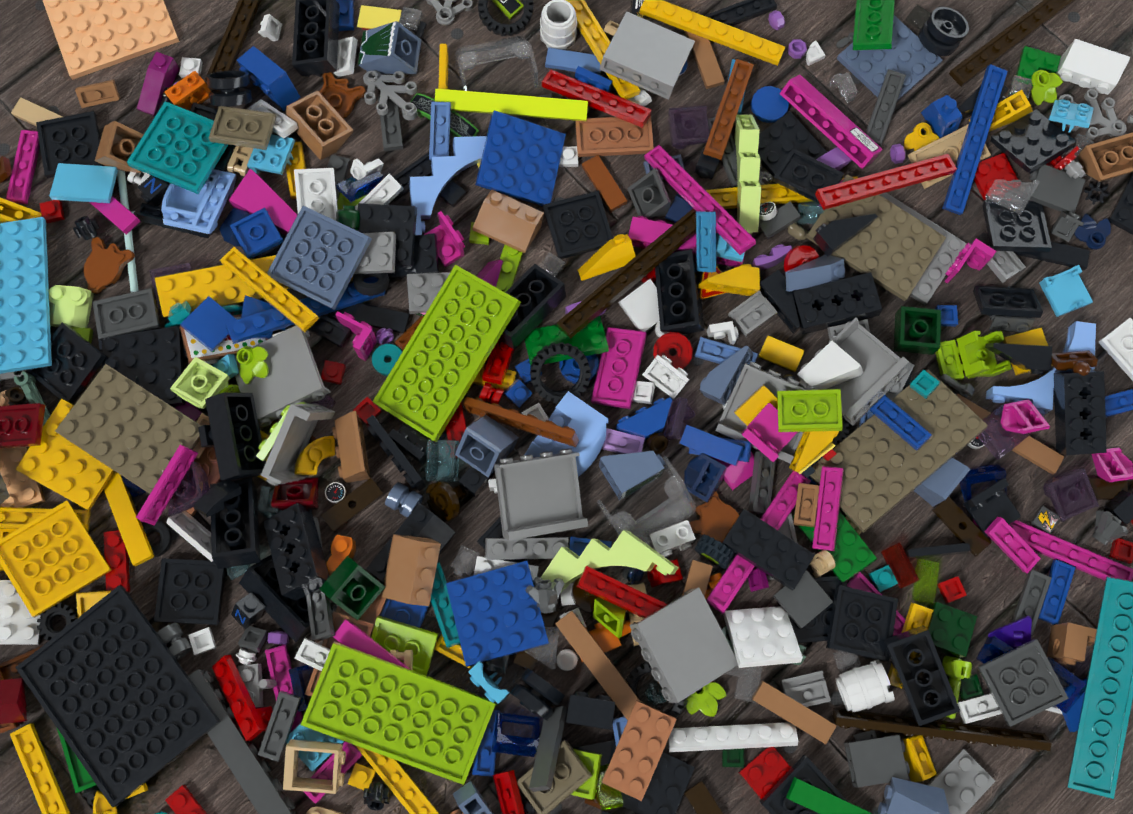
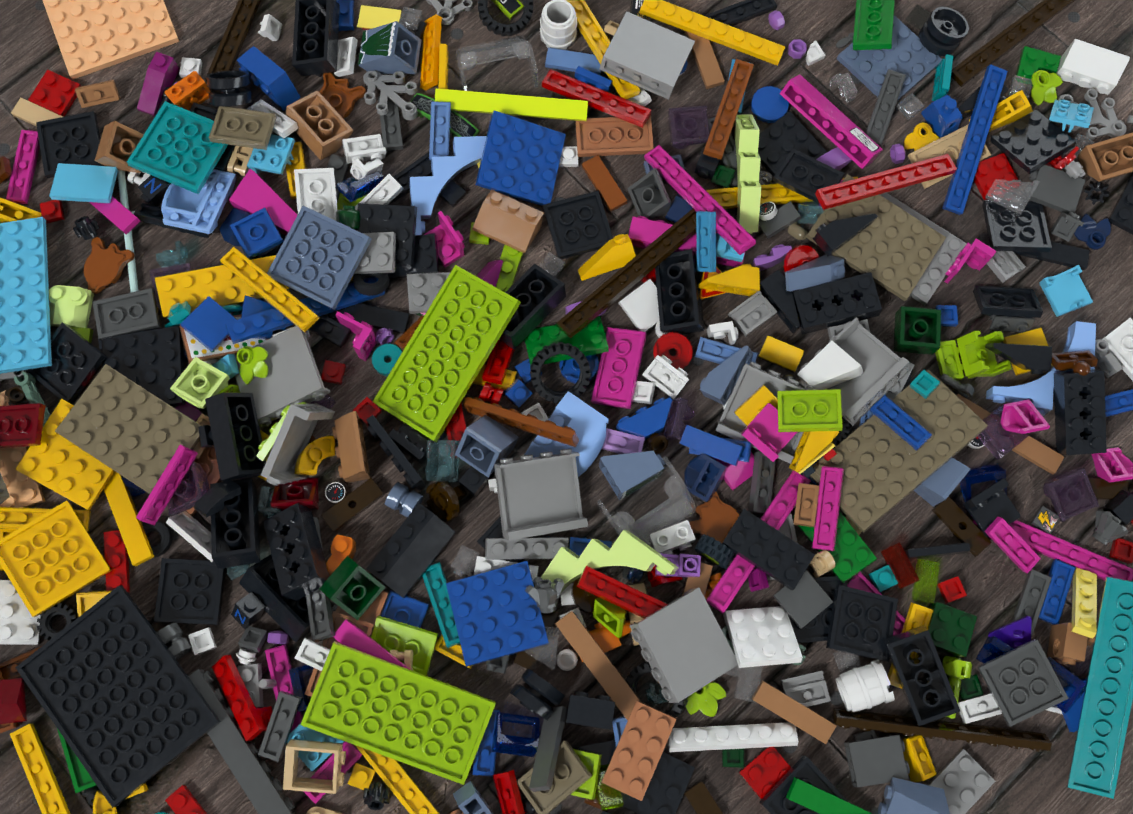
(55, 93): none -> red plate
(171, 258): none -> clear light blue bracket
(364, 148): none -> white bracket
(411, 569): medium nougat slope -> none
(430, 52): none -> light orange plate
(492, 690): medium azure piece -> none
(688, 565): none -> medium lavender slope
(723, 176): none -> dark green tile
(910, 106): none -> clear plate
(942, 78): none -> teal plate
(1084, 603): none -> light yellow plate
(1106, 362): none -> light grey plate

